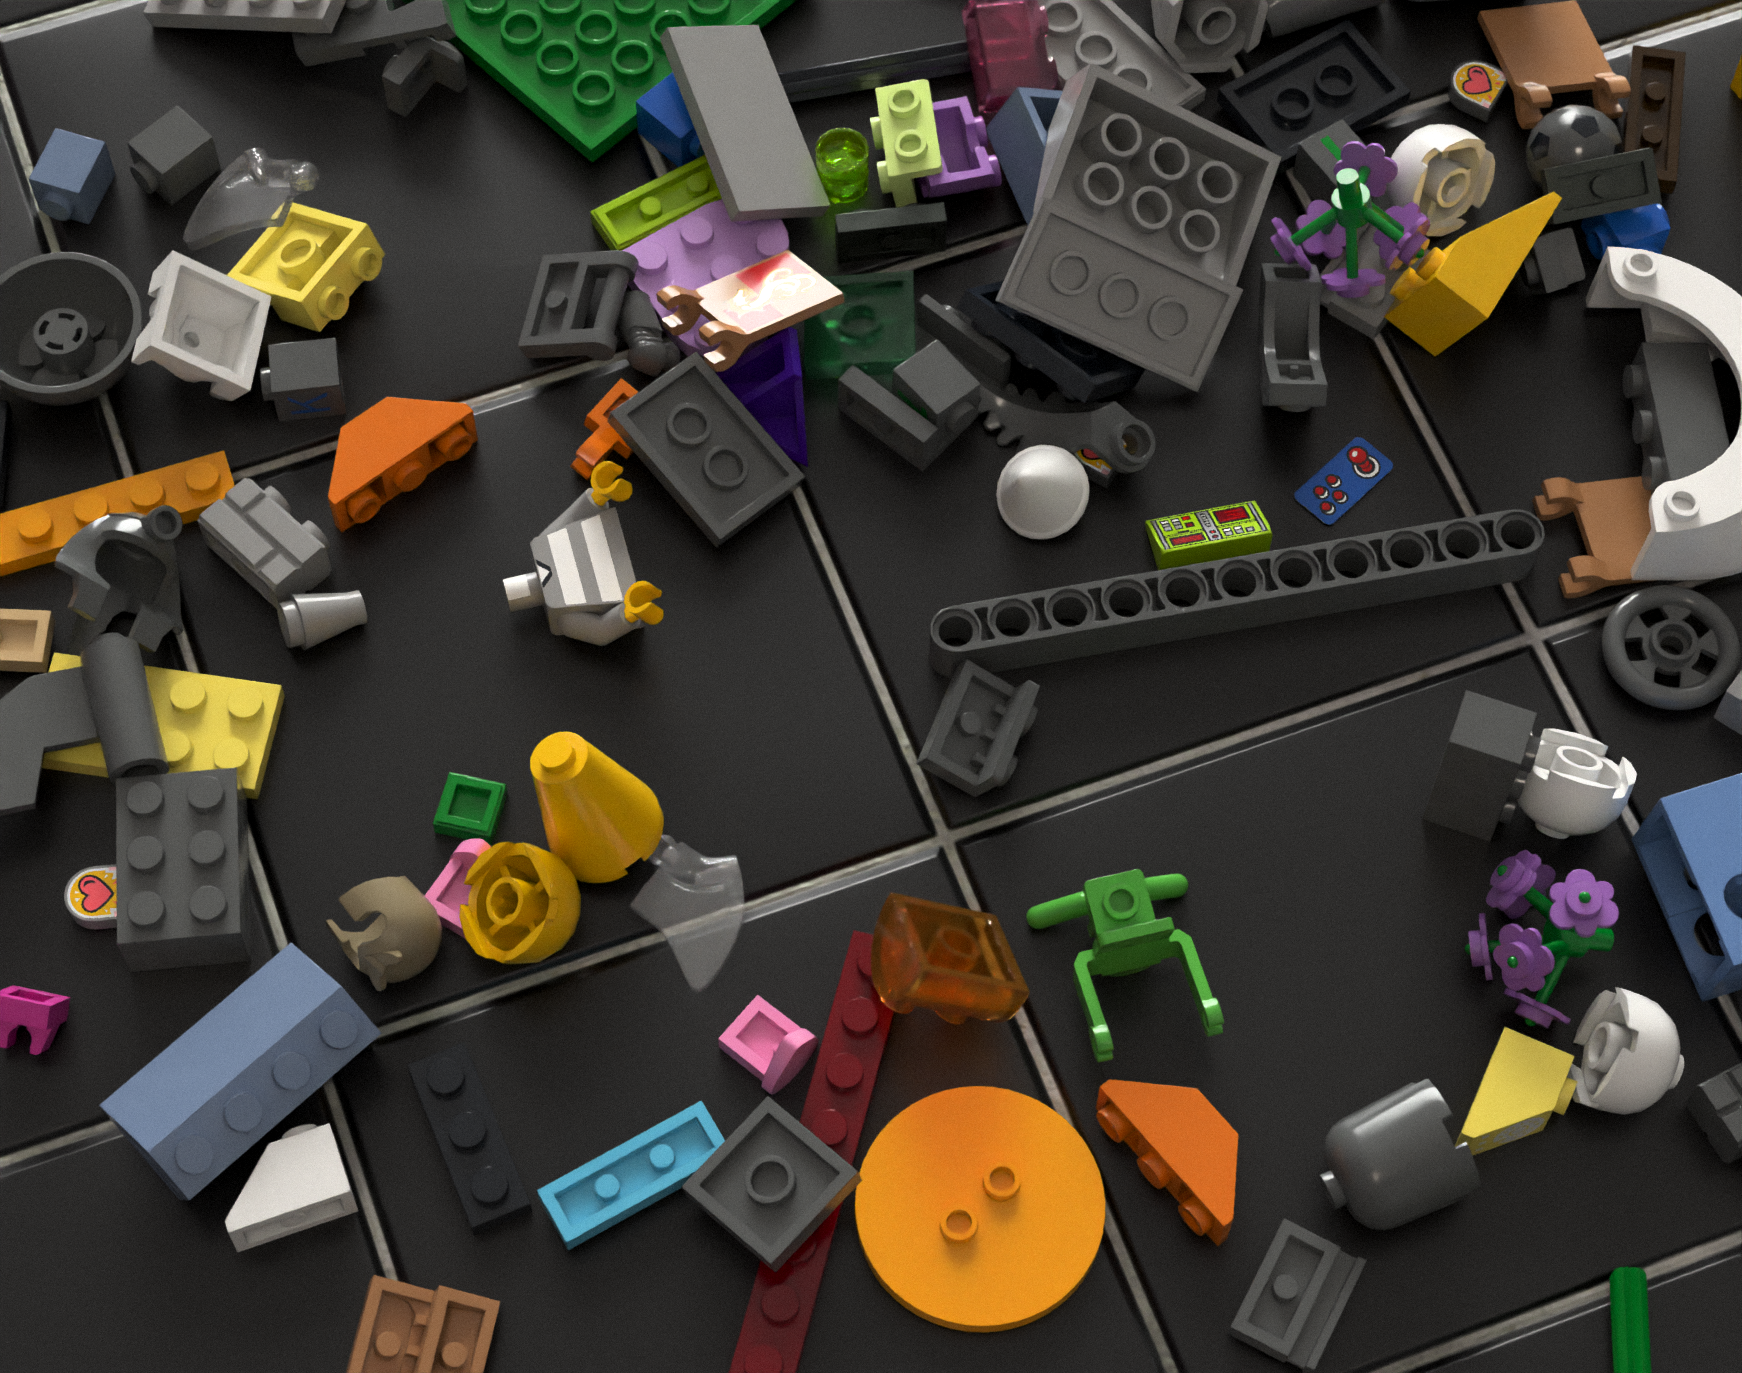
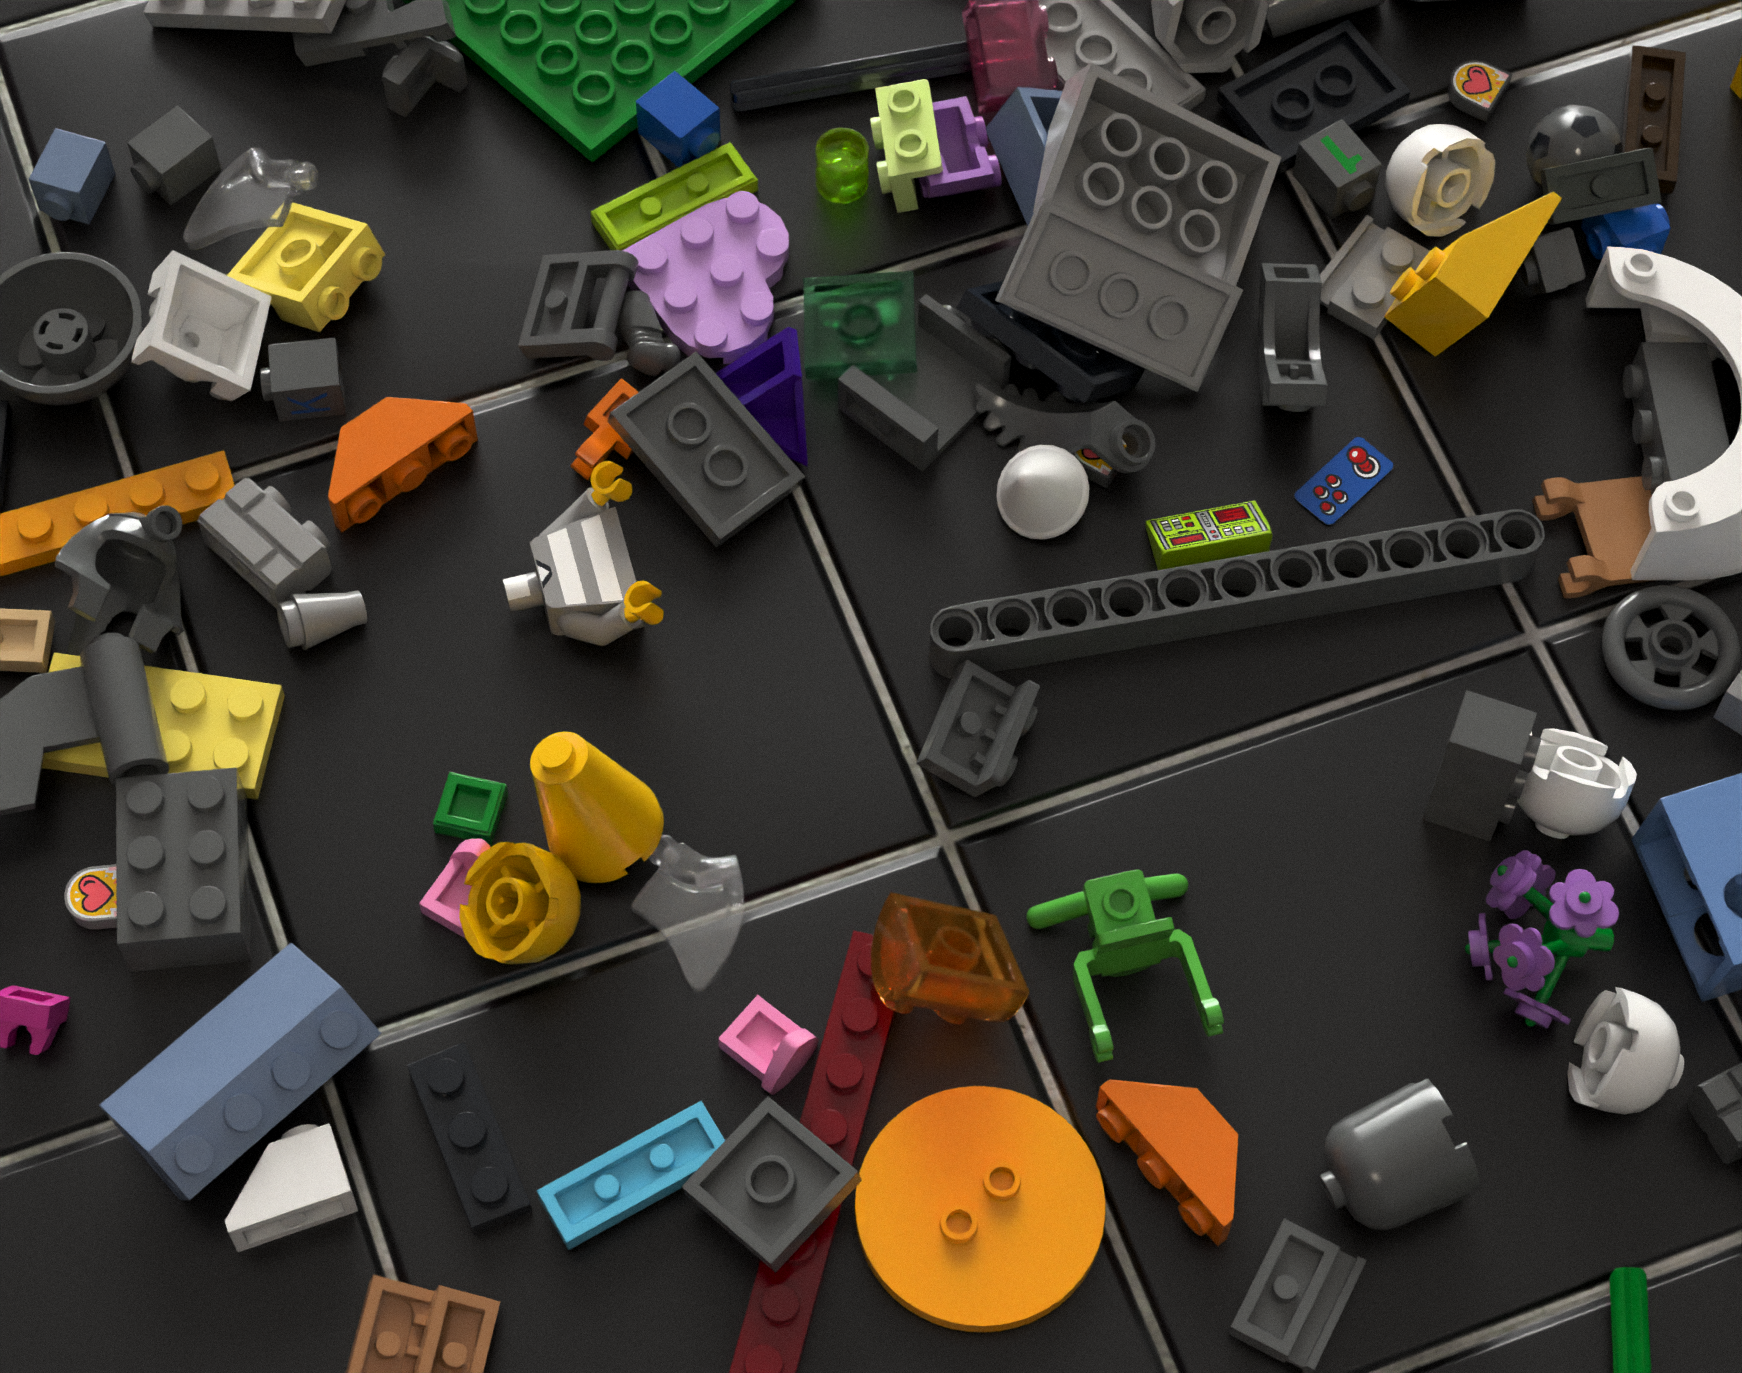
(399, 940): dark tan helmet -> none
(744, 122): light grey tile -> none
(749, 305): medium nougat flag -> none
(890, 232): pearl dark grey plate -> none
(938, 389): dark grey brick -> none
(1331, 230): medium lavender plant -> none
(1517, 1092): light yellow slope -> none
(1550, 52): medium nougat flag -> none

